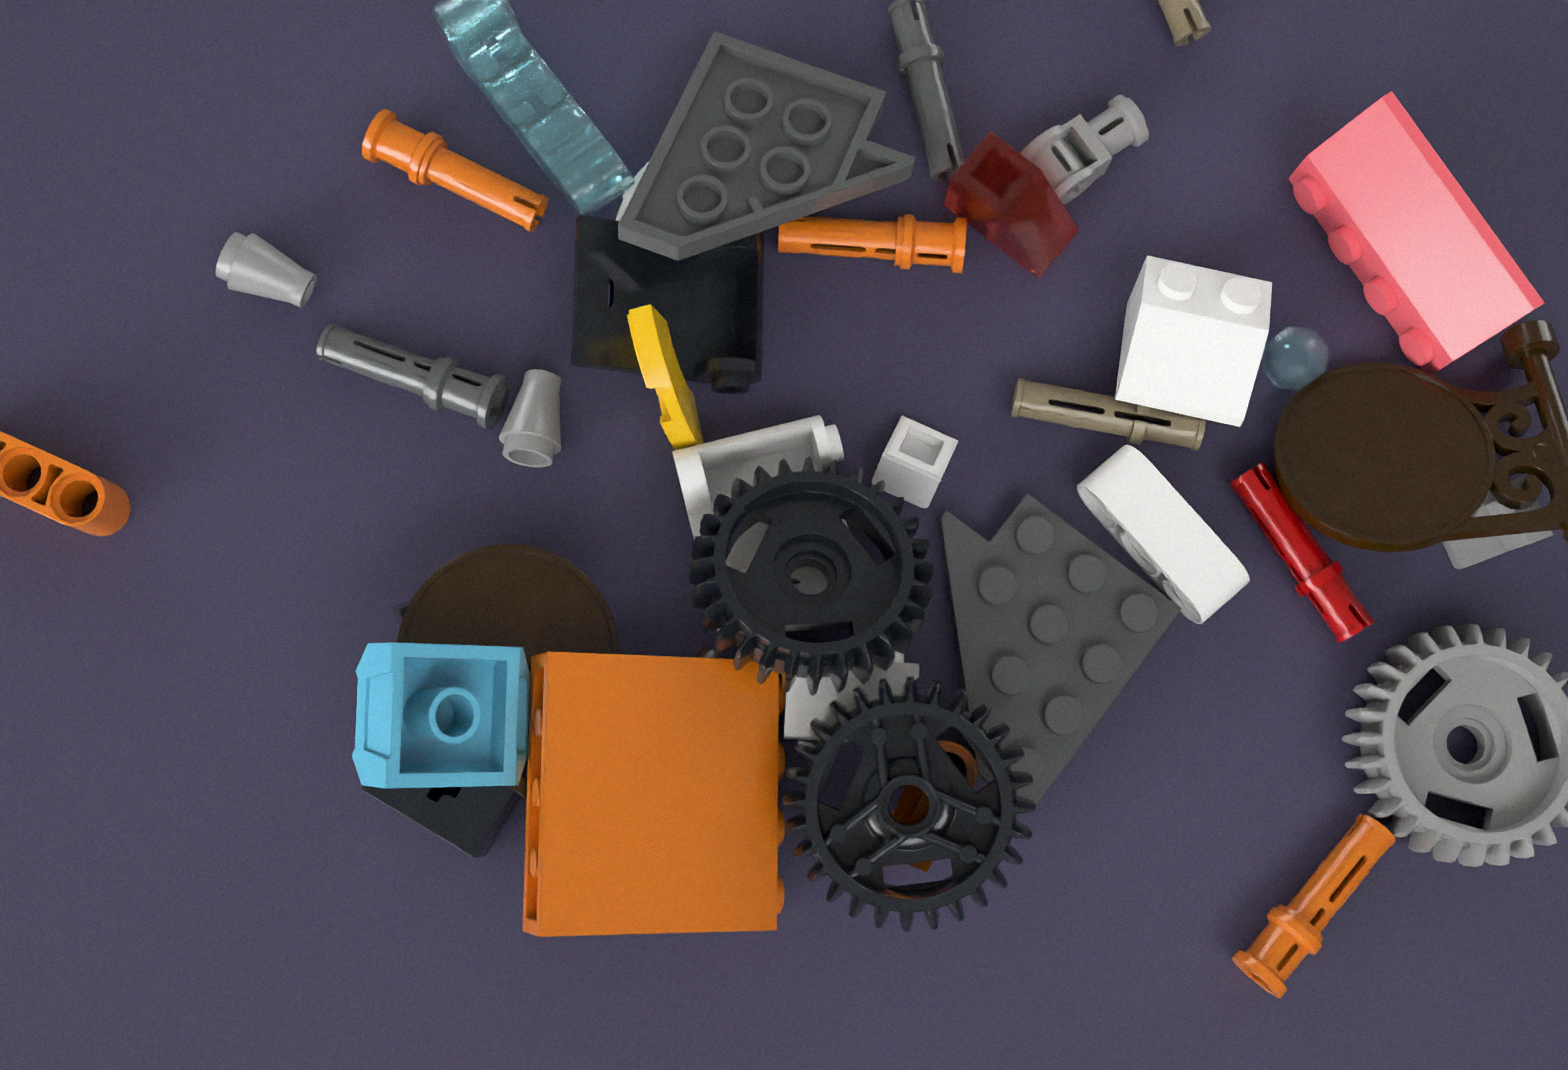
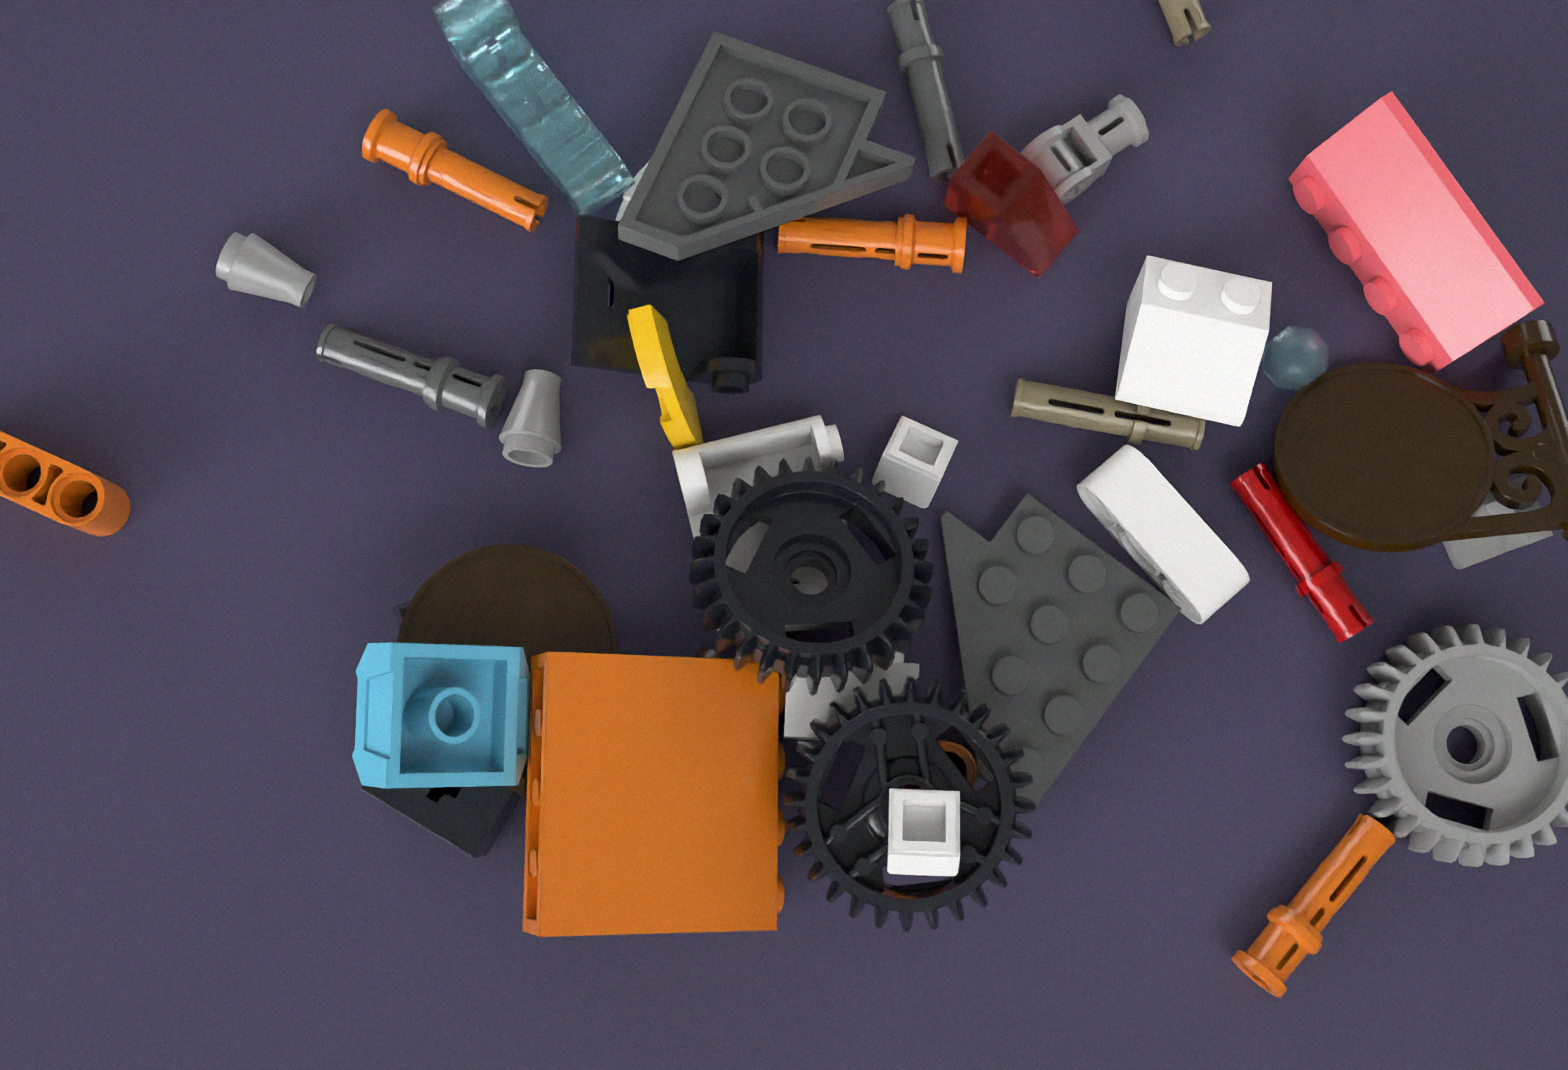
(923, 832): none -> white slope

